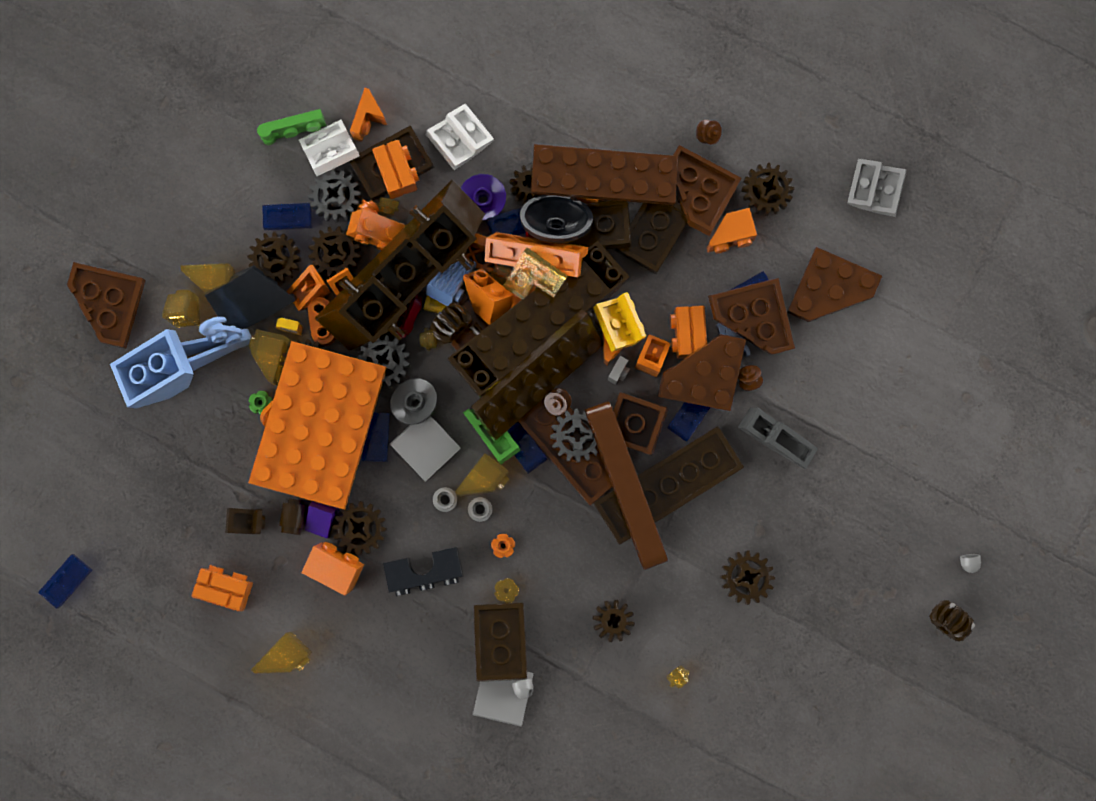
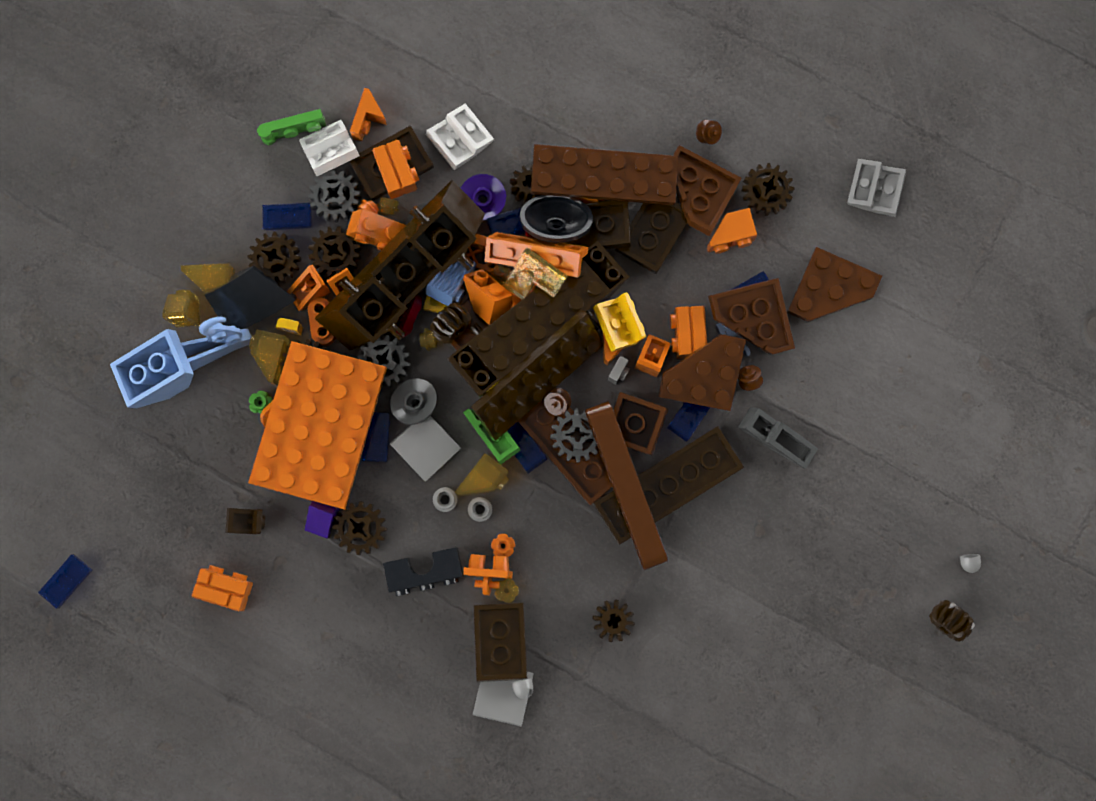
(107, 301): reddish brown plate -> none
(284, 656): clear yellow slope -> none
(293, 517): dark brown brick -> none
(333, 567): orange brick -> none
(477, 568): none -> orange hips
(678, 677): clear yellow plate -> none
(751, 588): dark brown gear -> none

